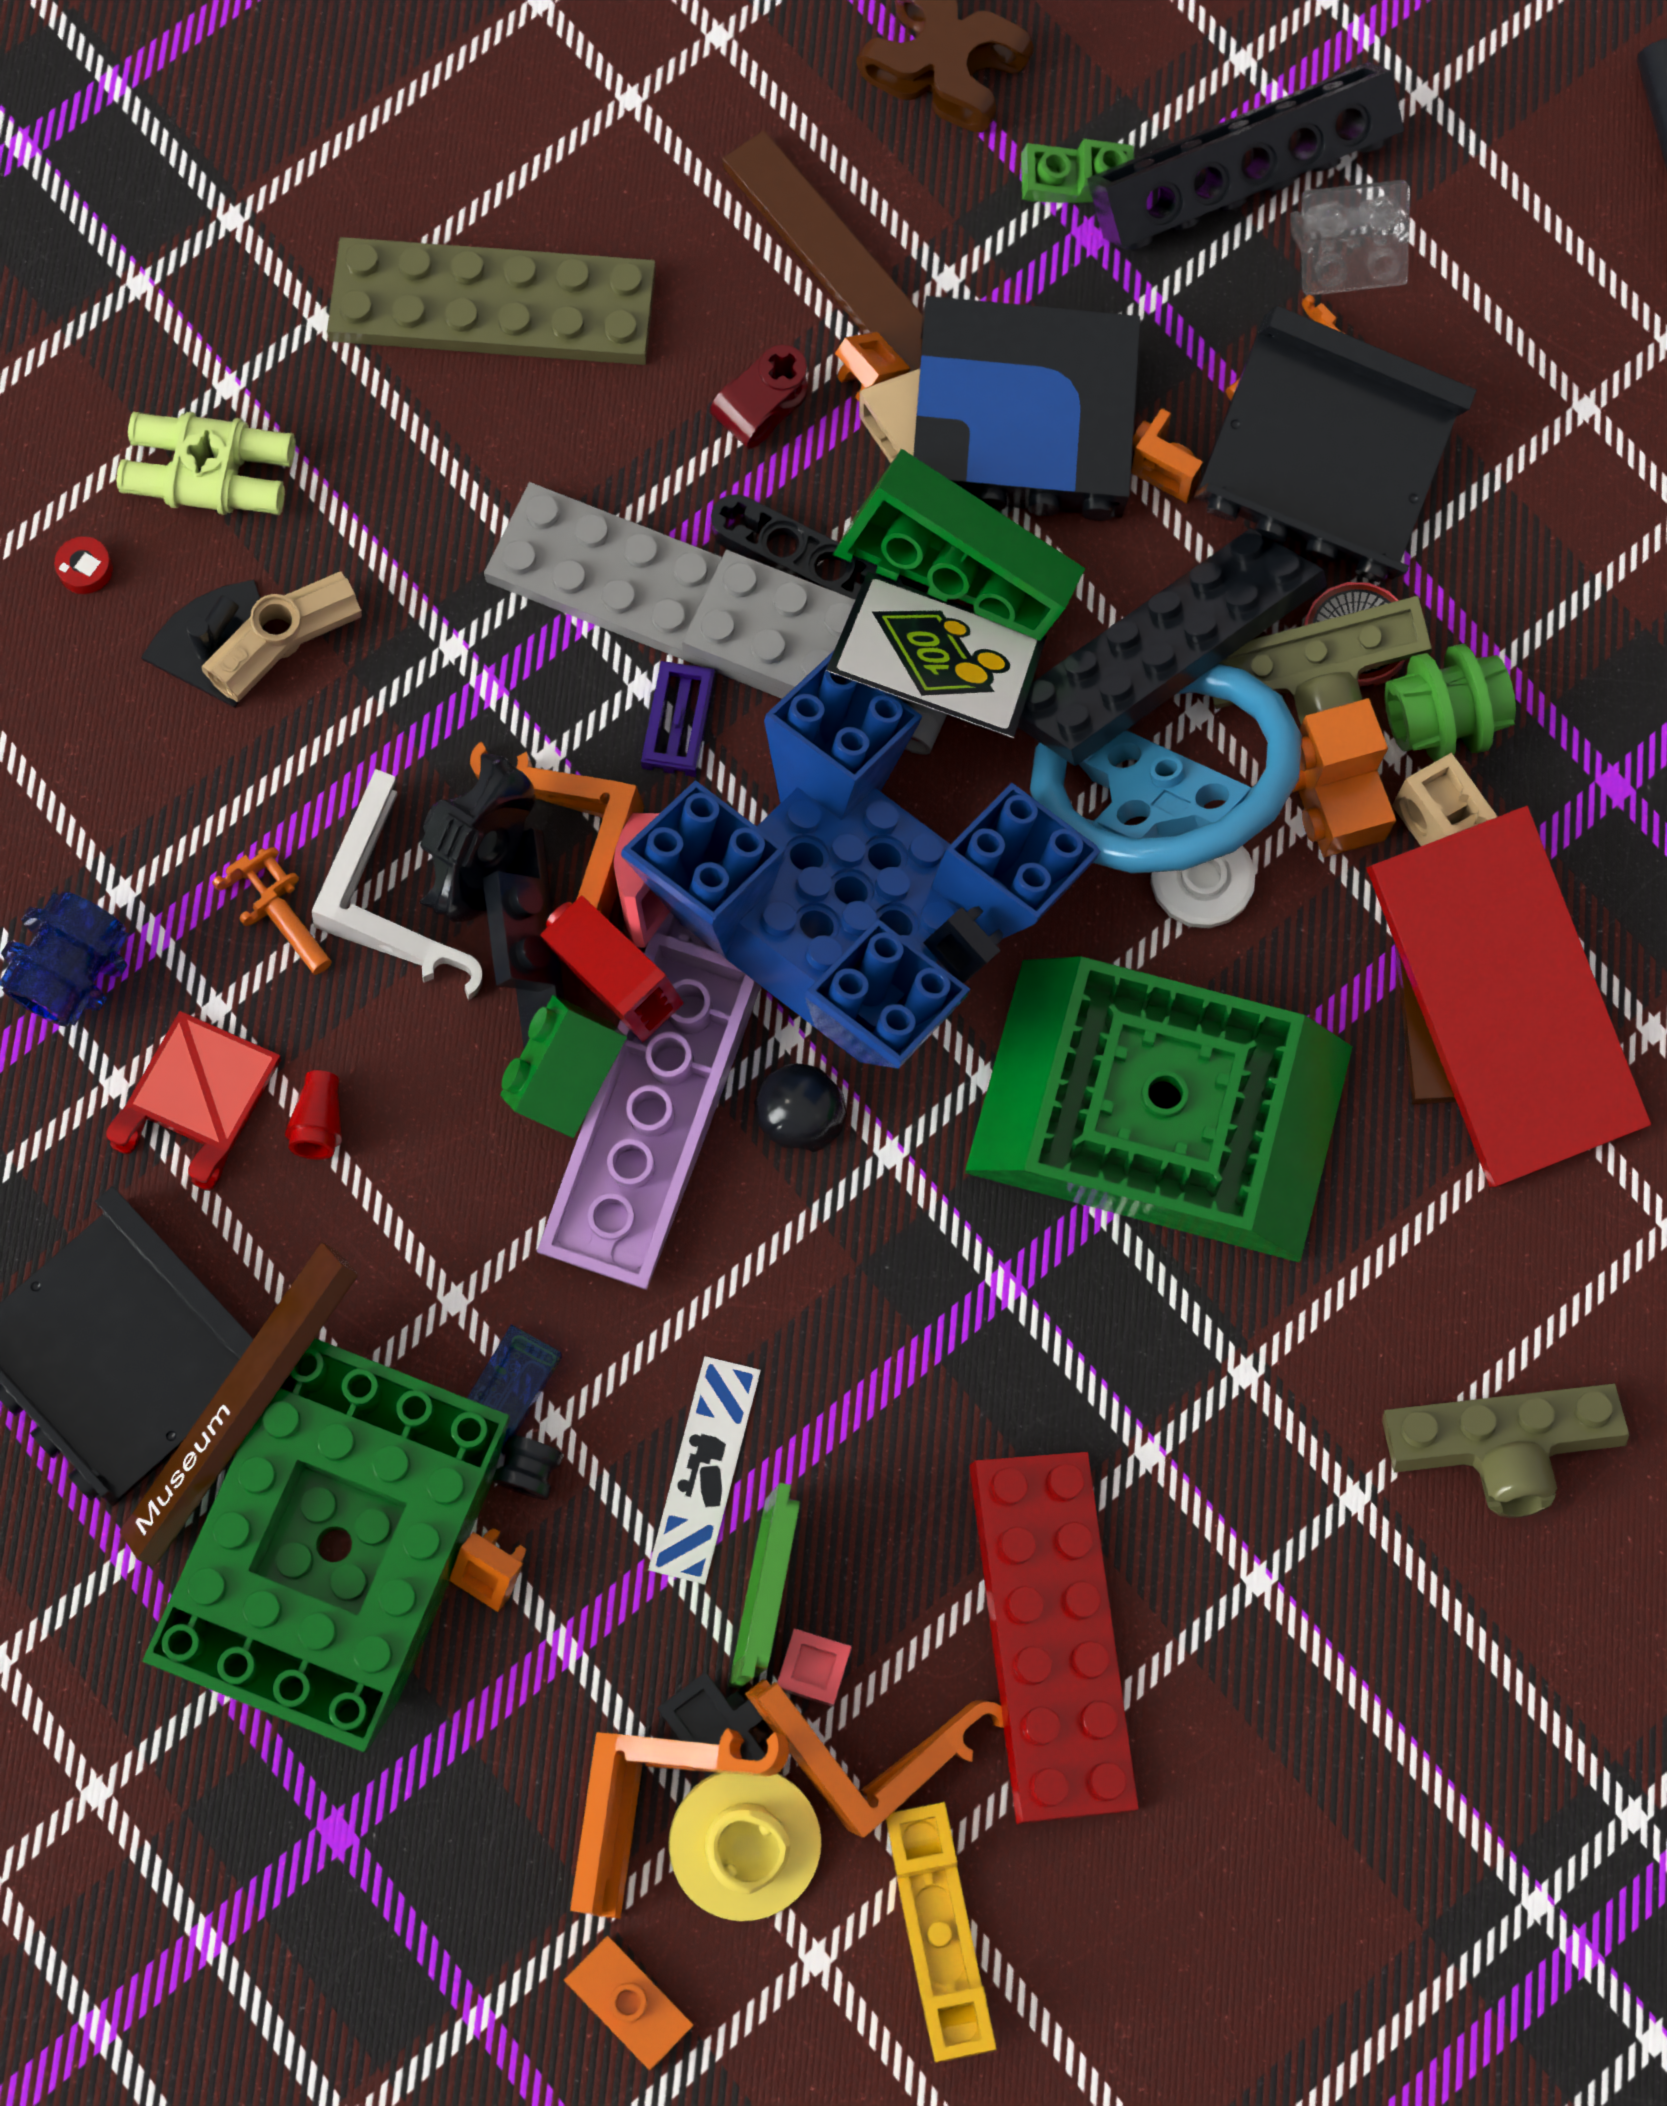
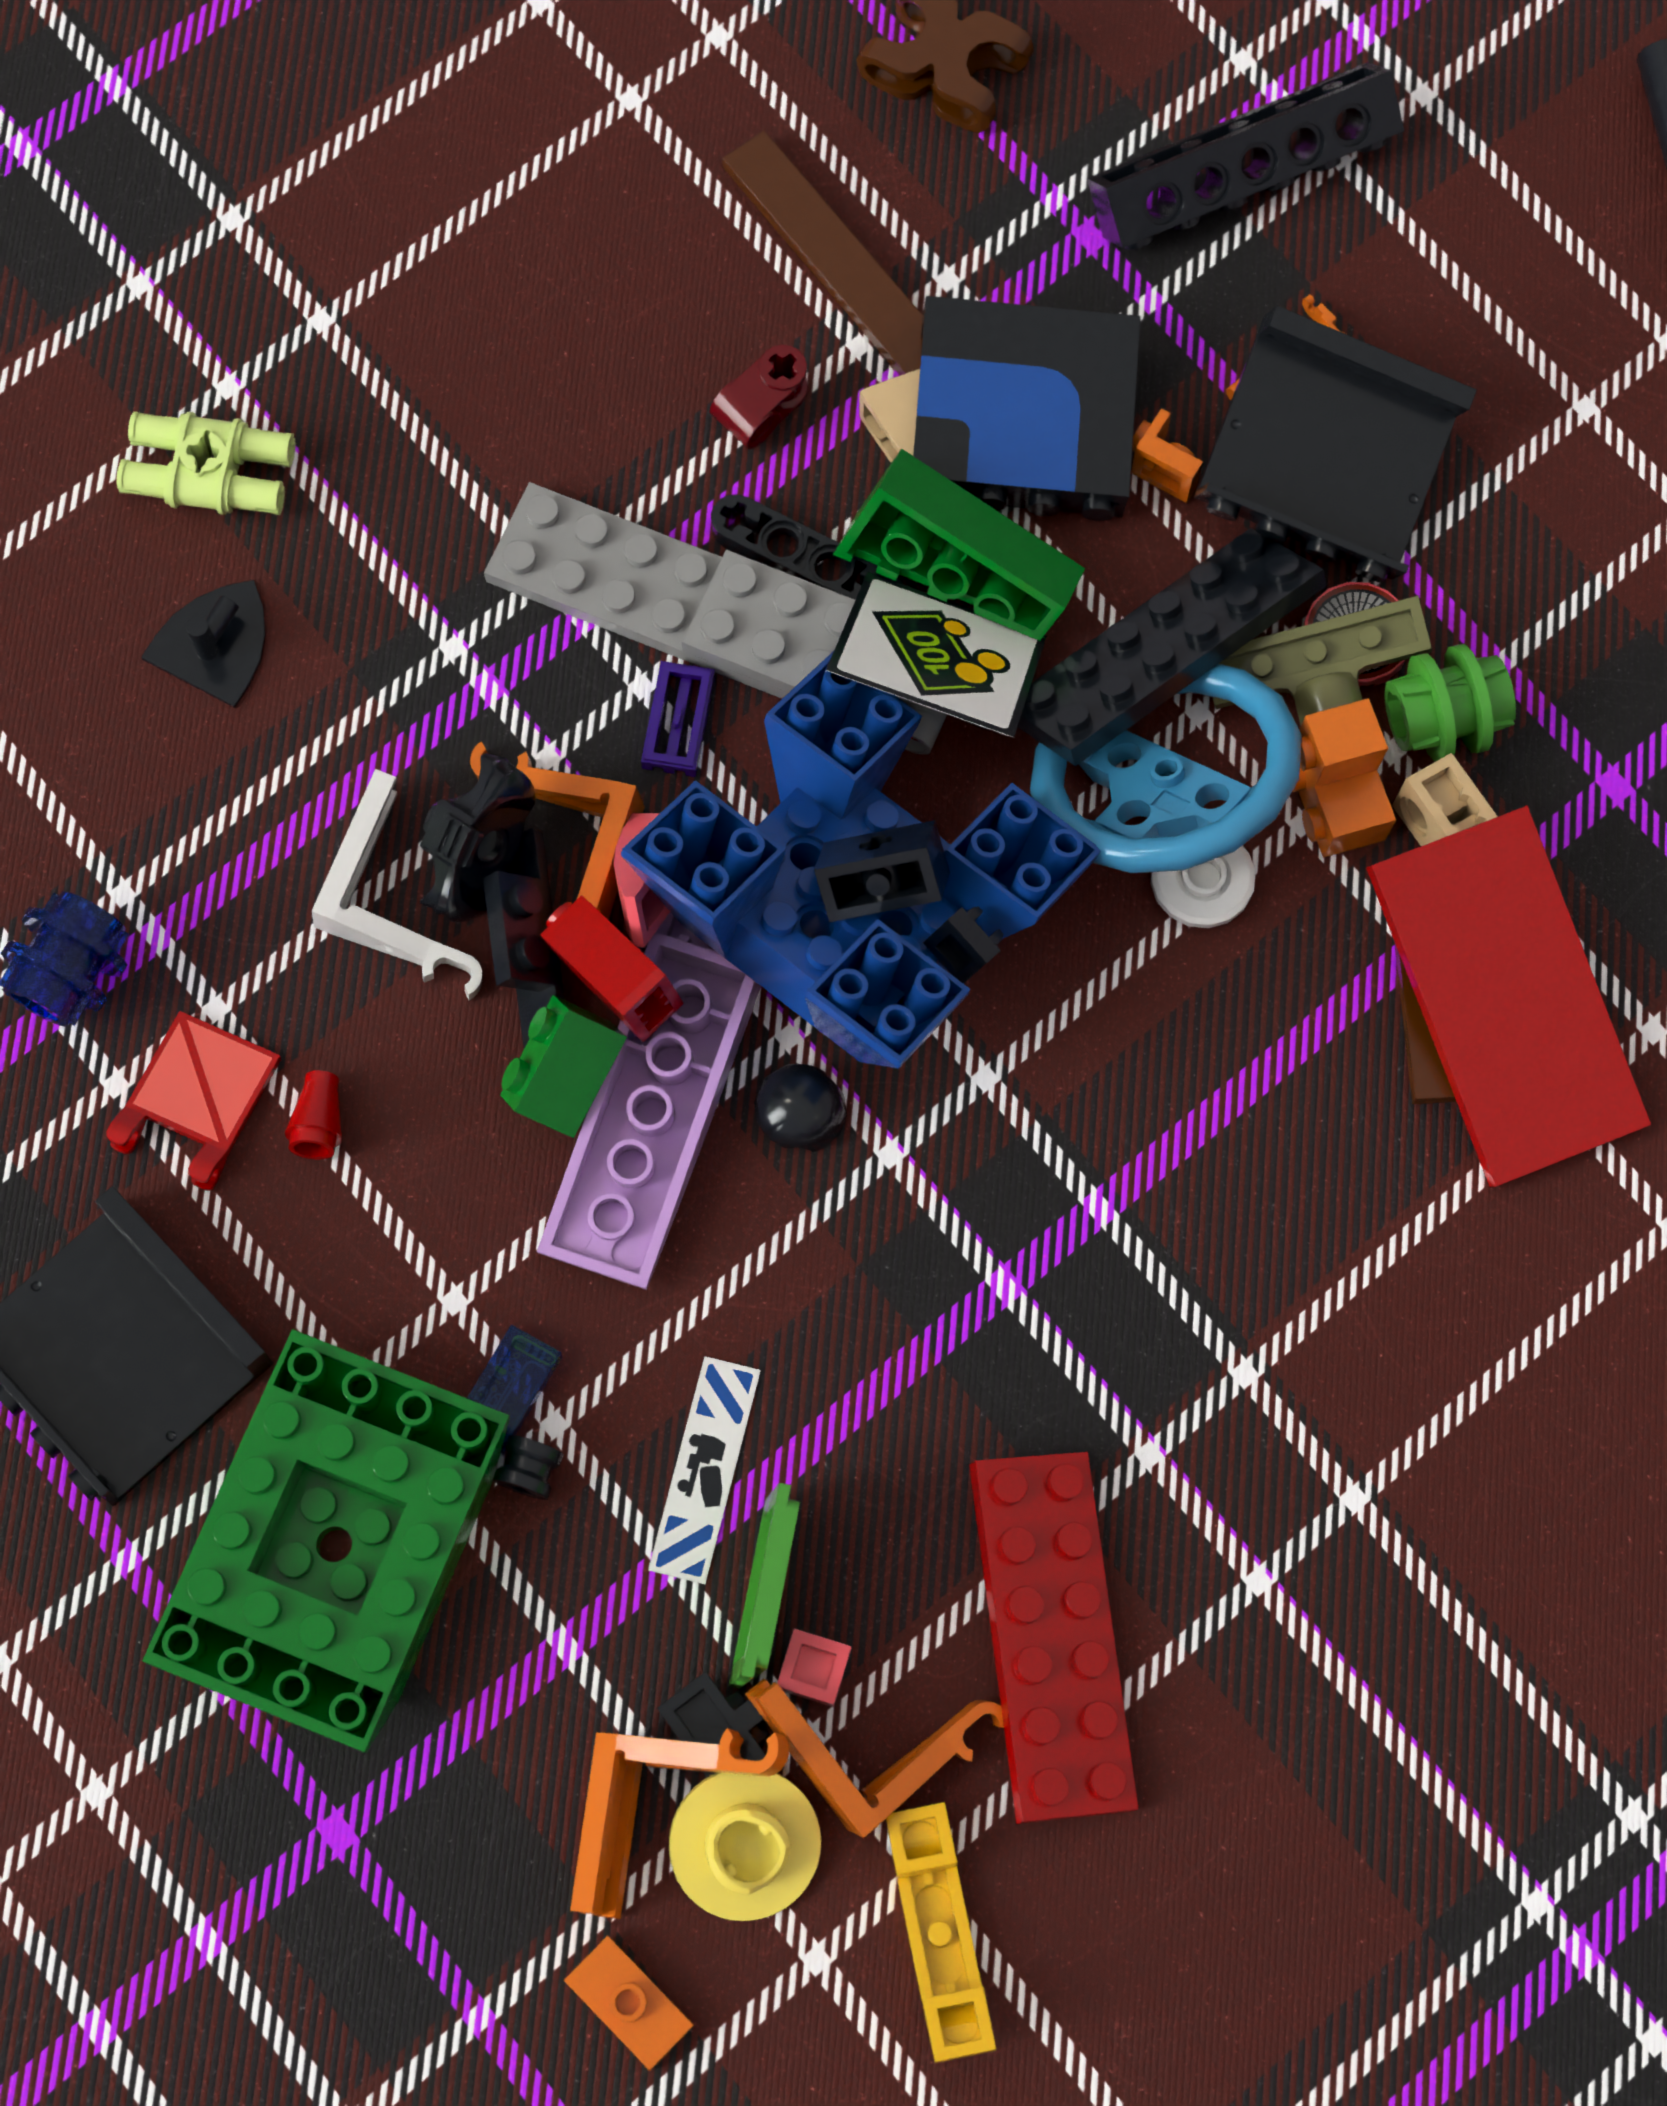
(83, 565): red tile -> none
(238, 1404): reddish brown tile -> none
(253, 652): tan piece -> none
(275, 907): orange piece -> none
(486, 1569): orange tile -> none
(492, 301): olive plate -> none
(869, 360): orange tile -> none
(882, 871): none -> black brick
(1062, 173): bright green slope -> none
(1077, 1118): green slope -> none
(1353, 237): clear bracket -> none
(1507, 1439): olive plate -> none

